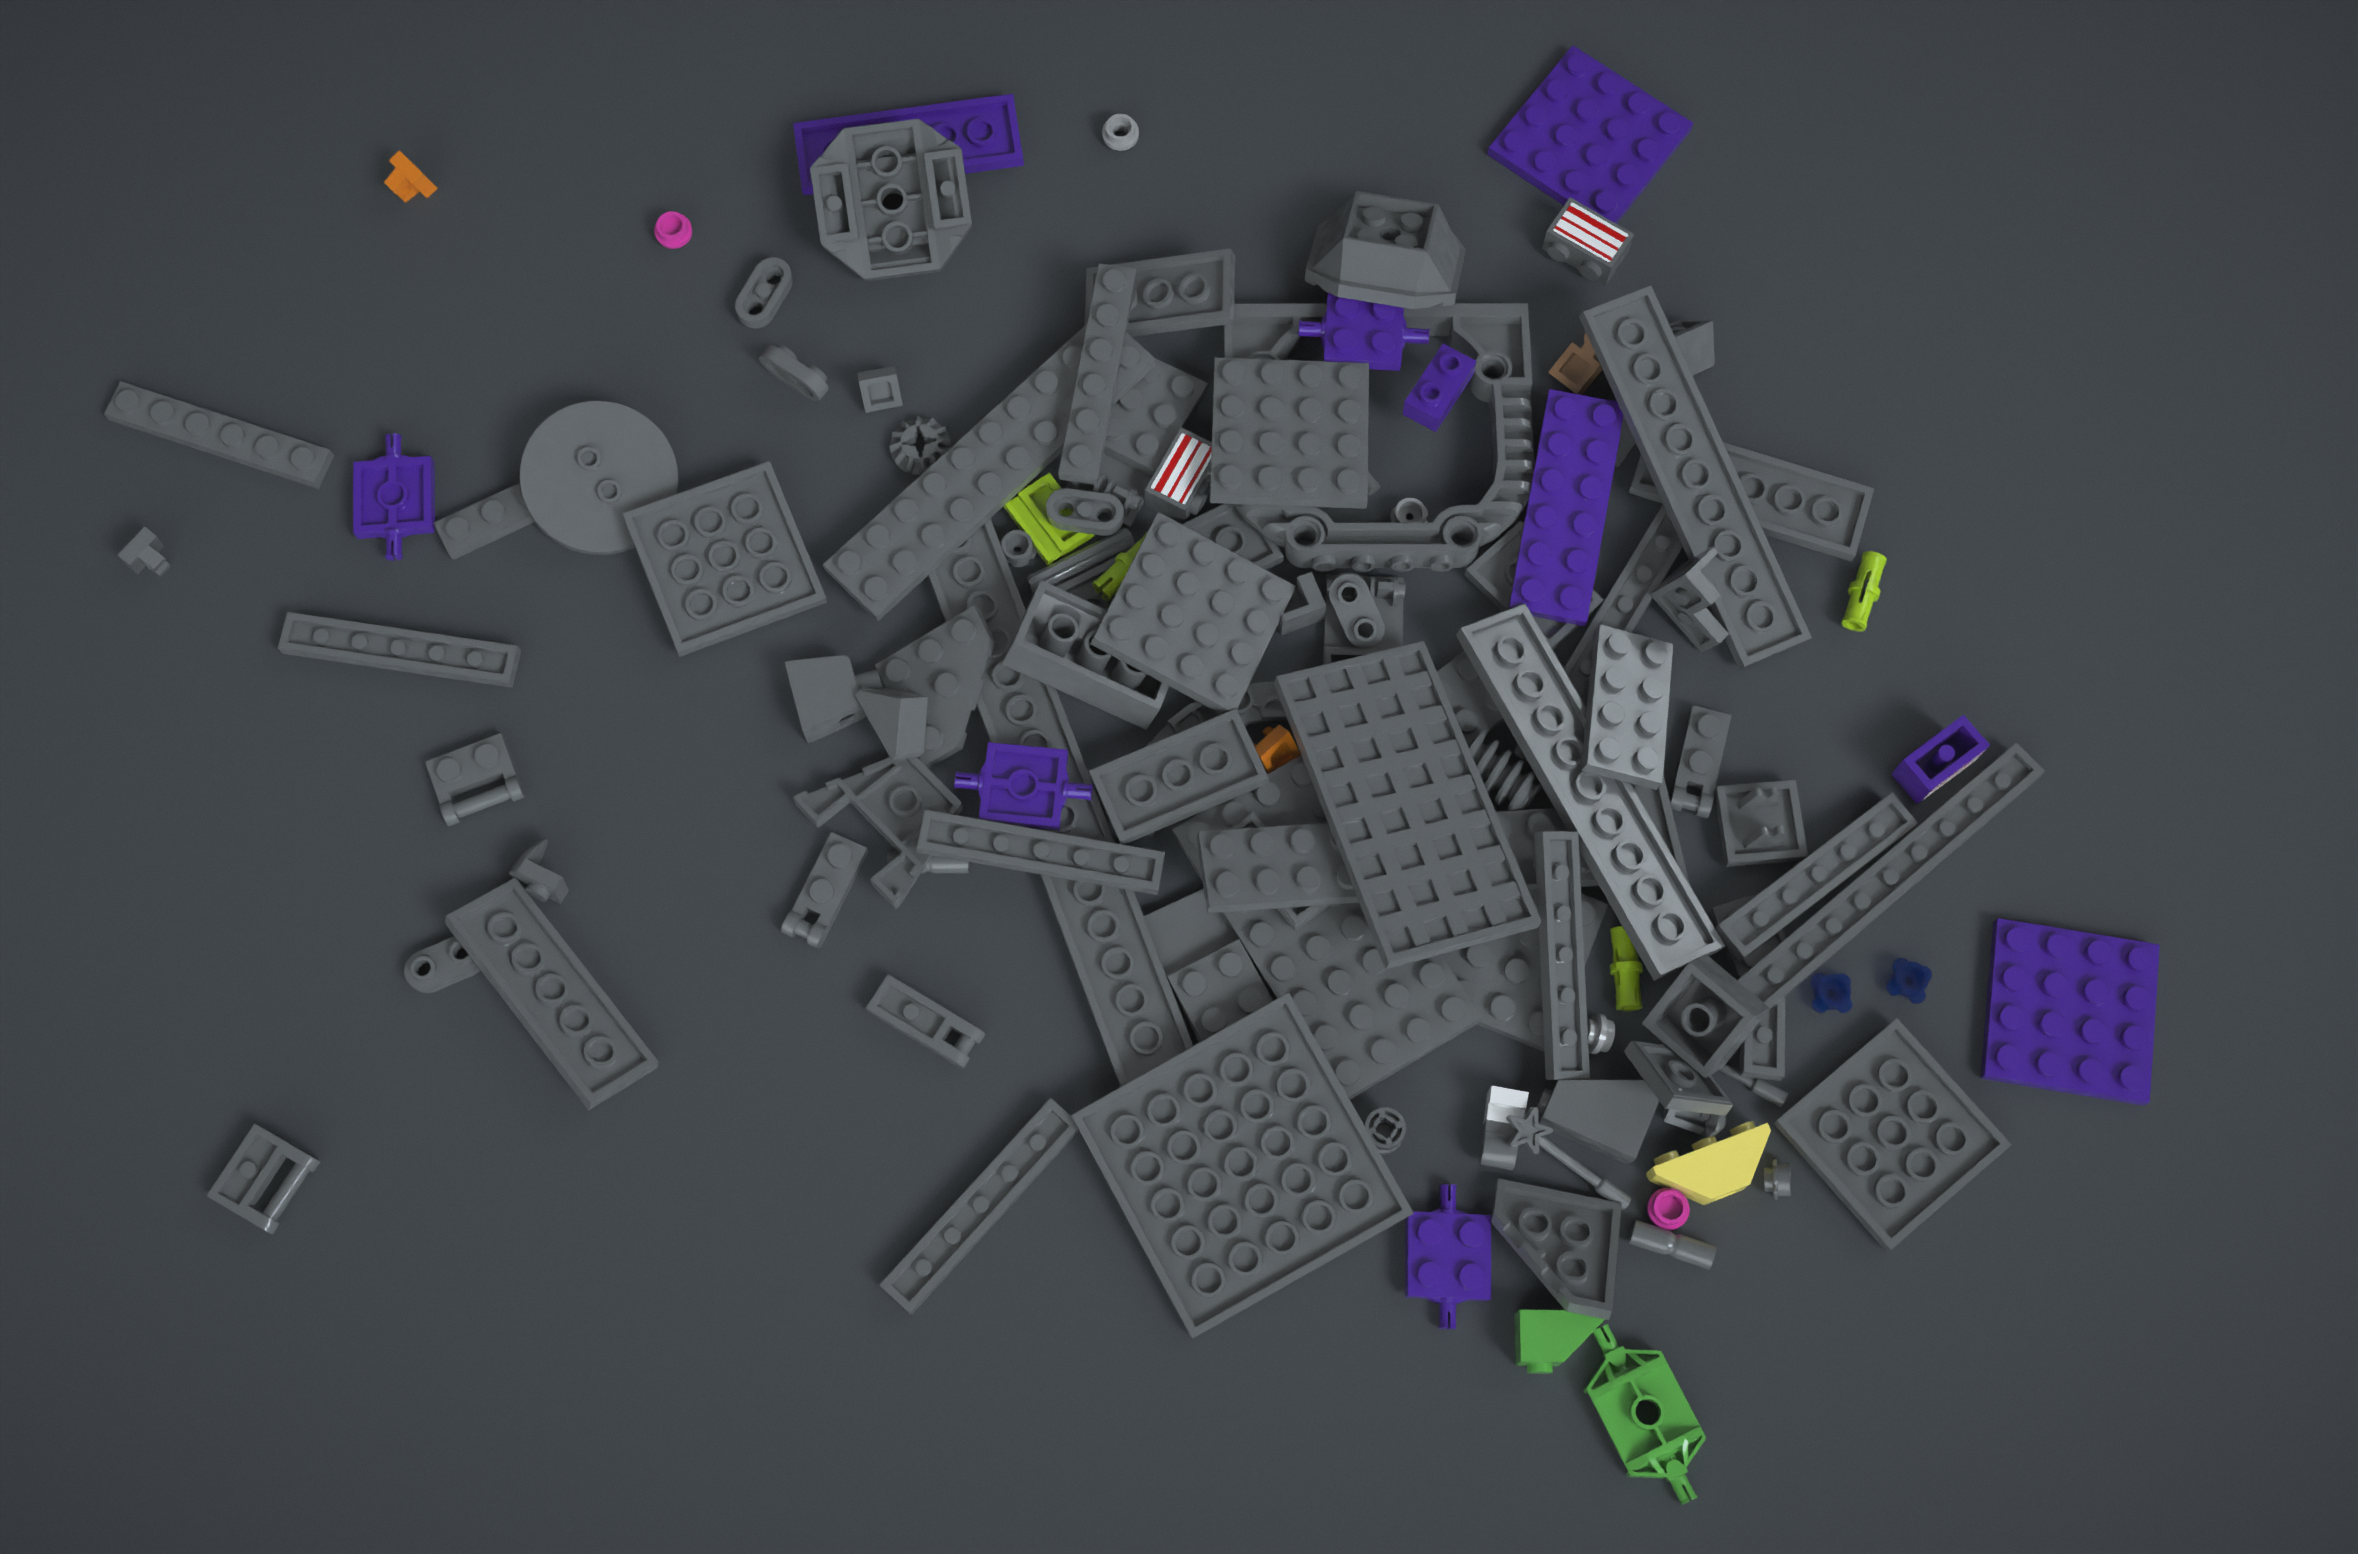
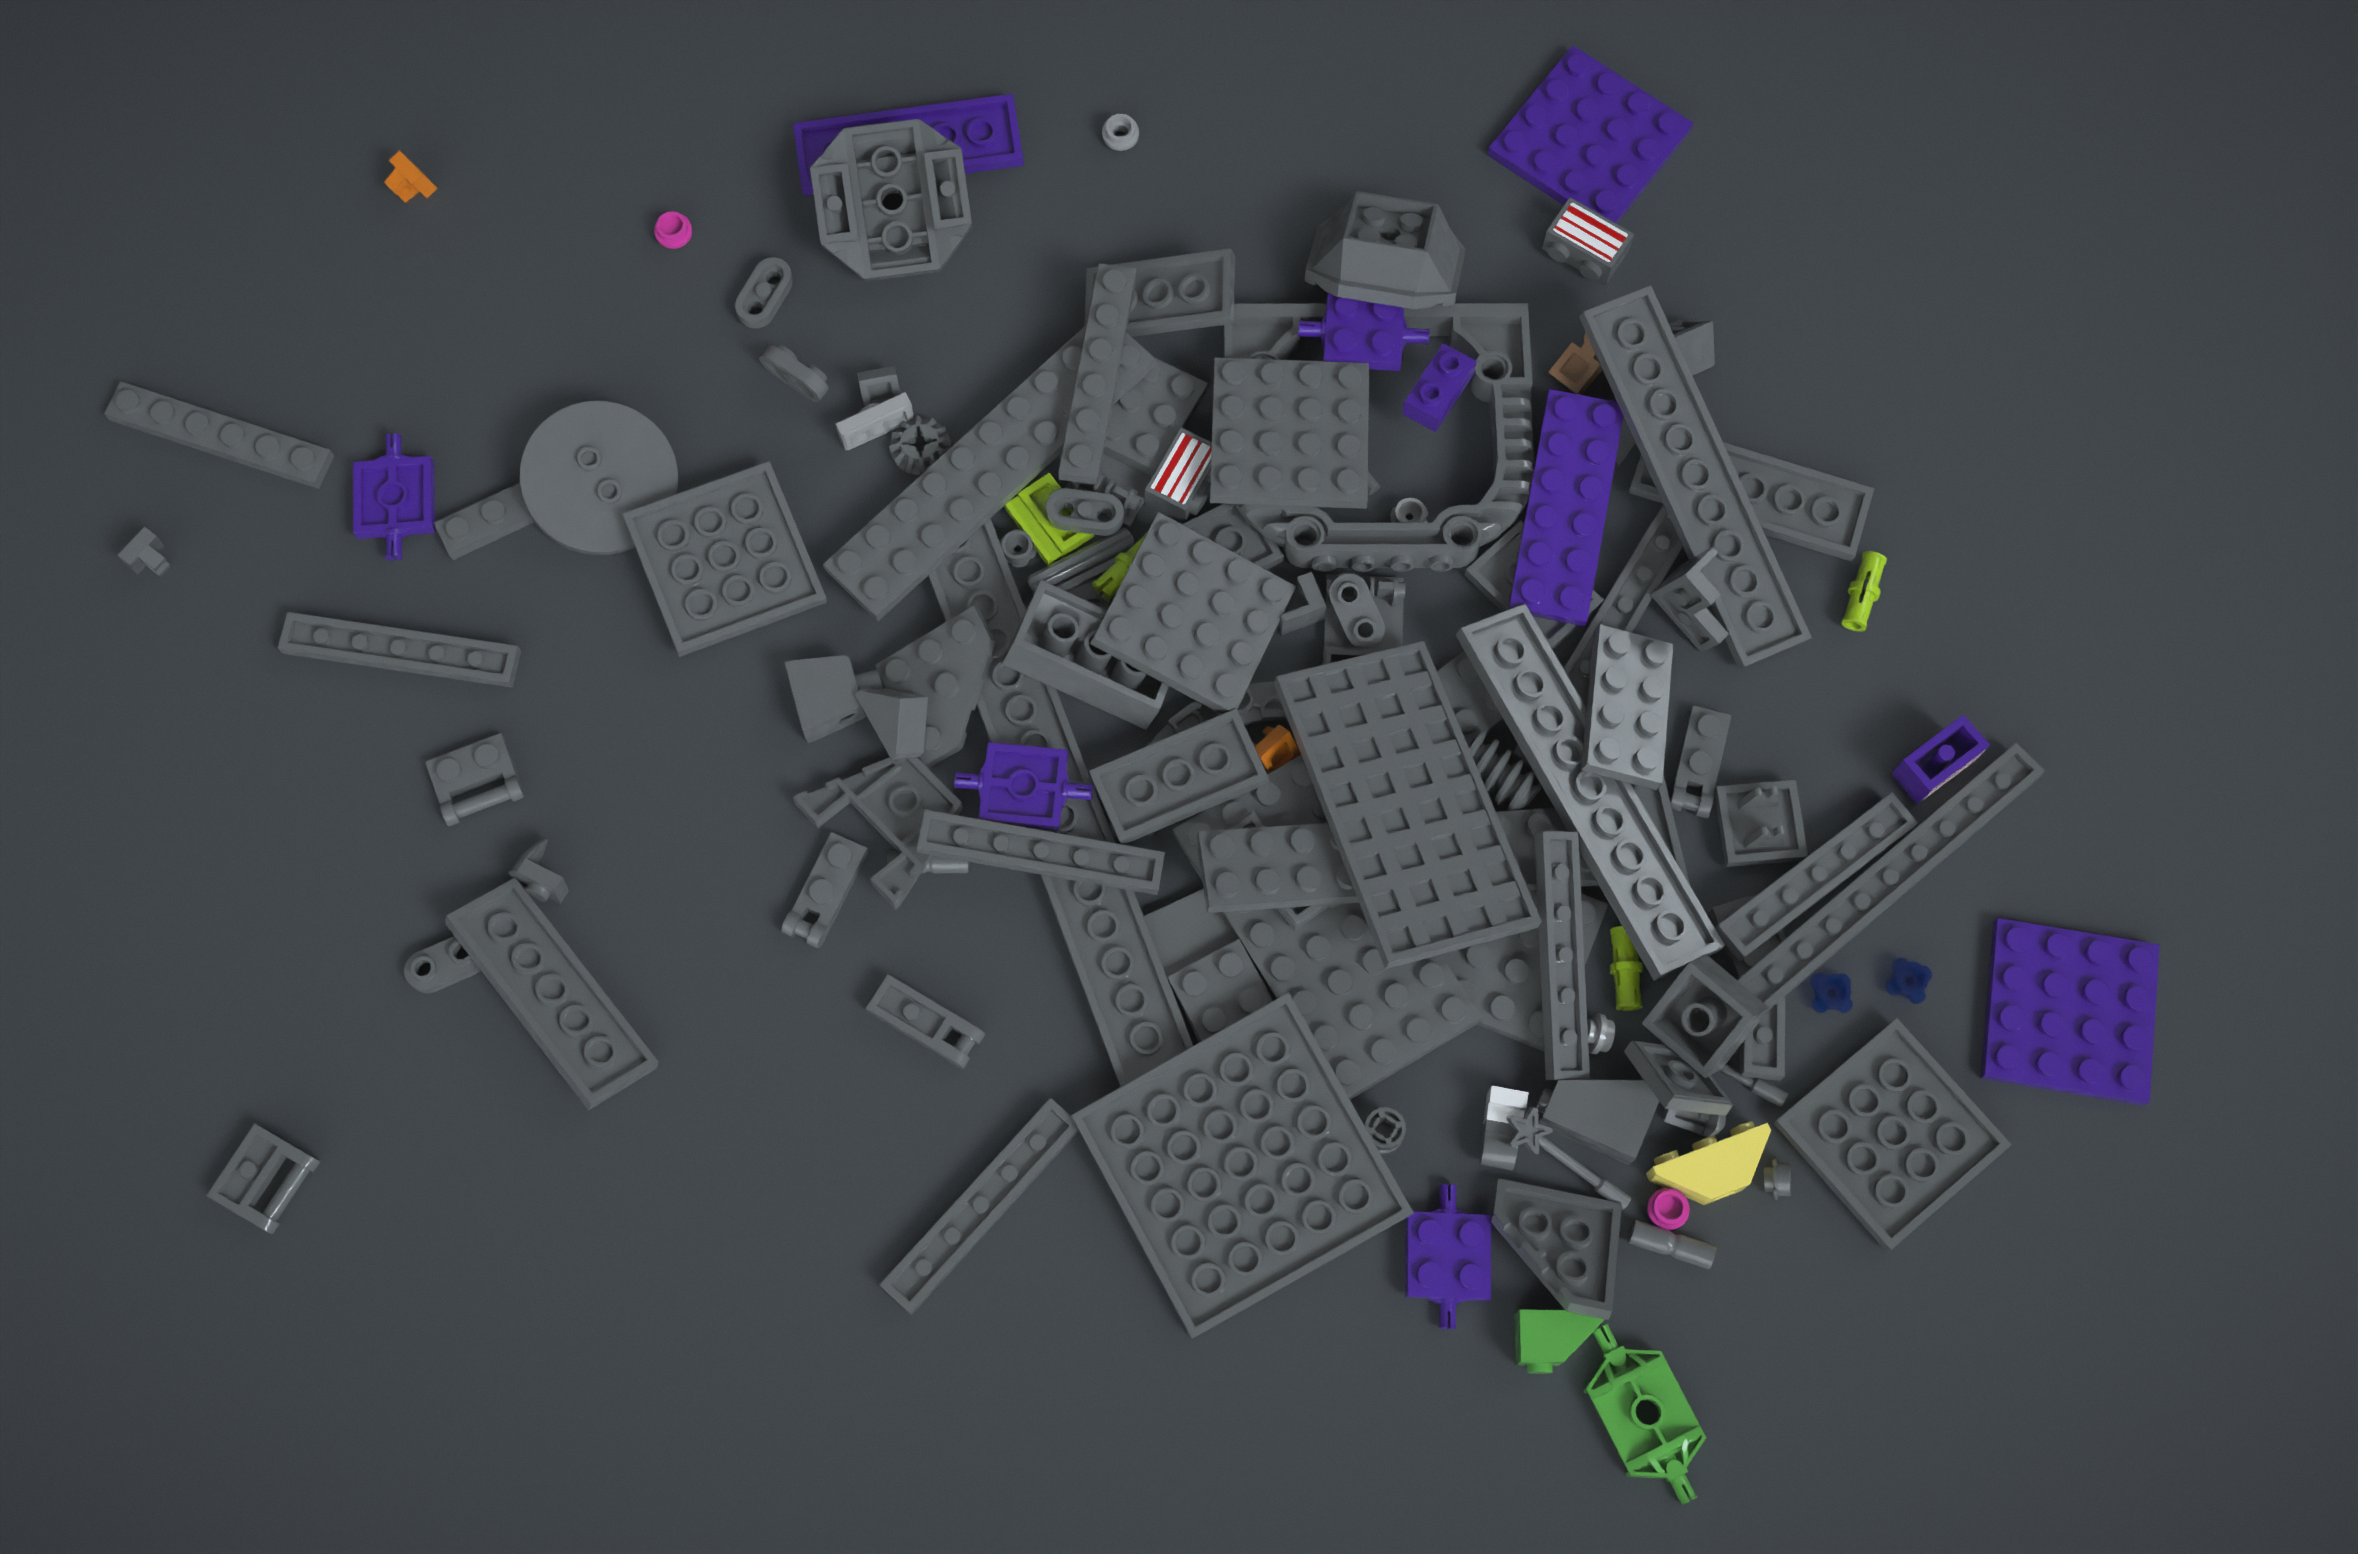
(874, 421): none -> light grey plate

